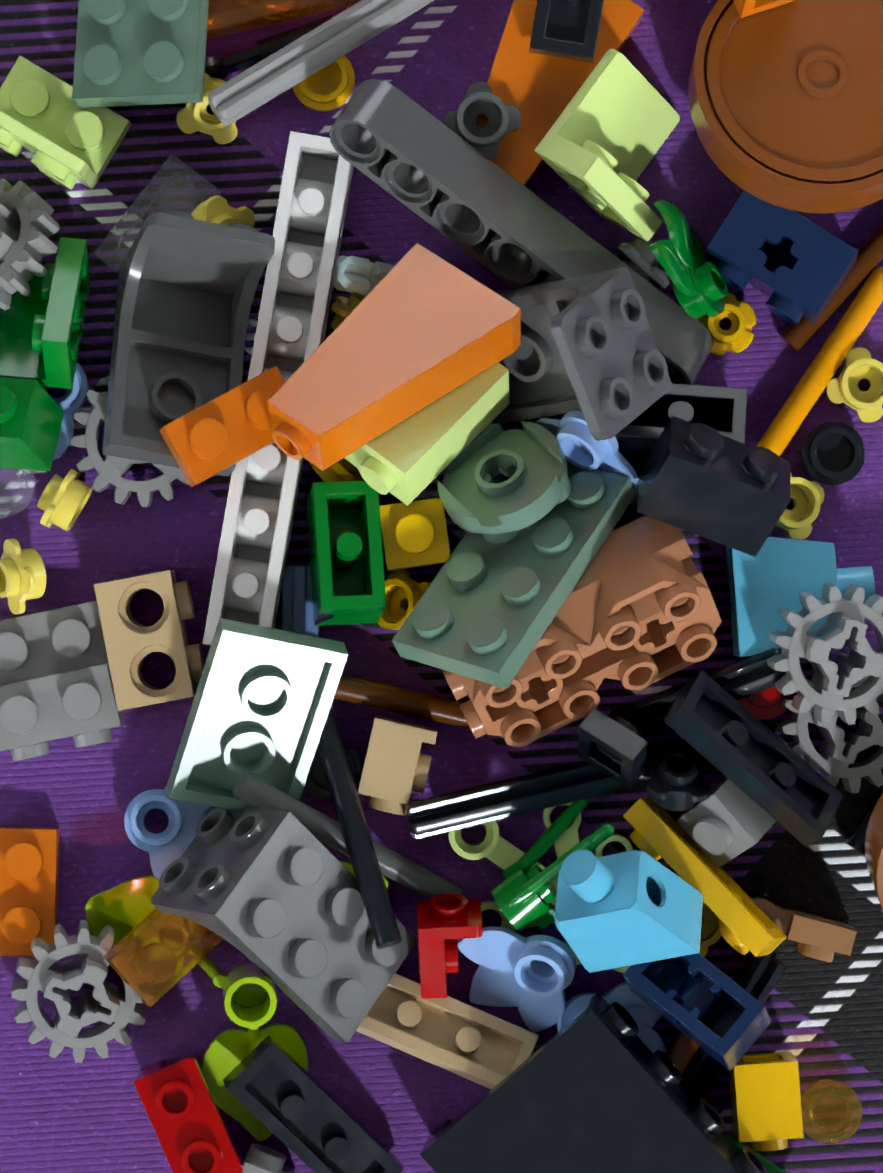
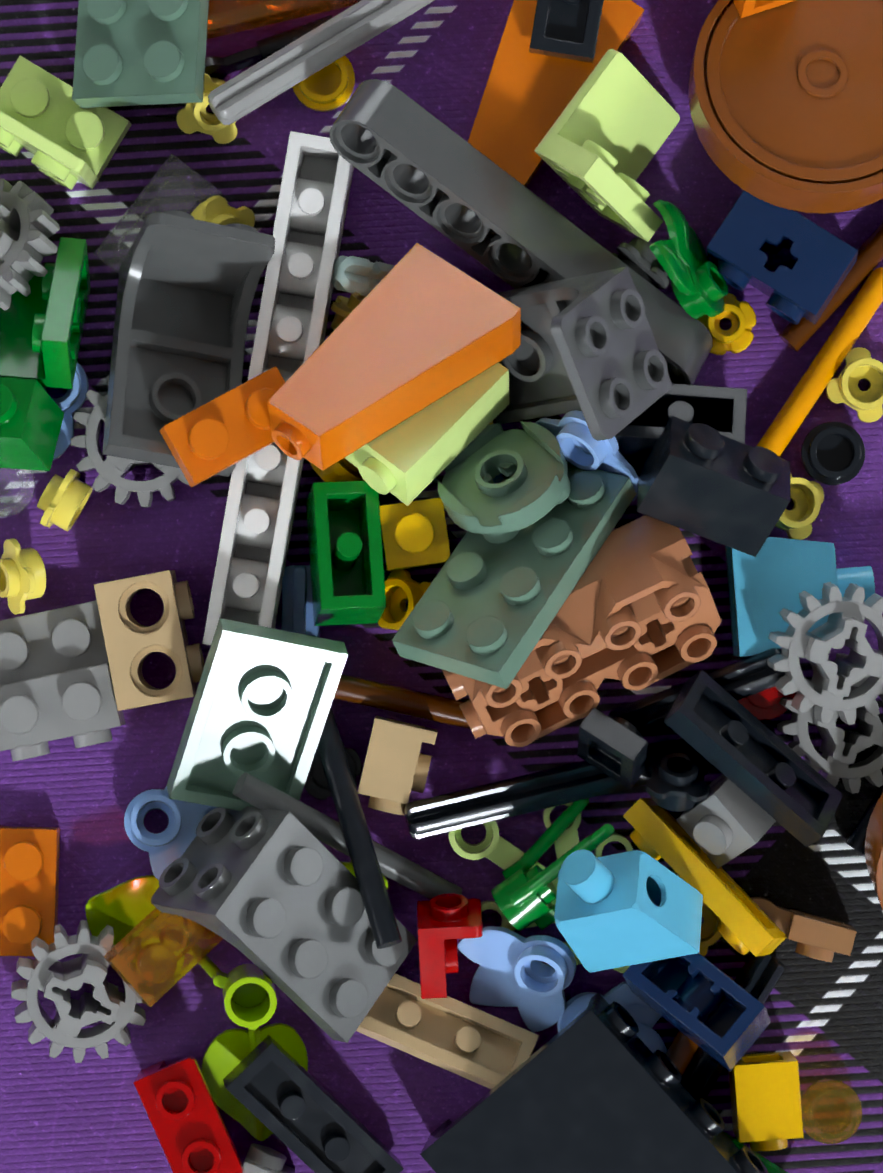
(482, 102): dark grey plate -> none

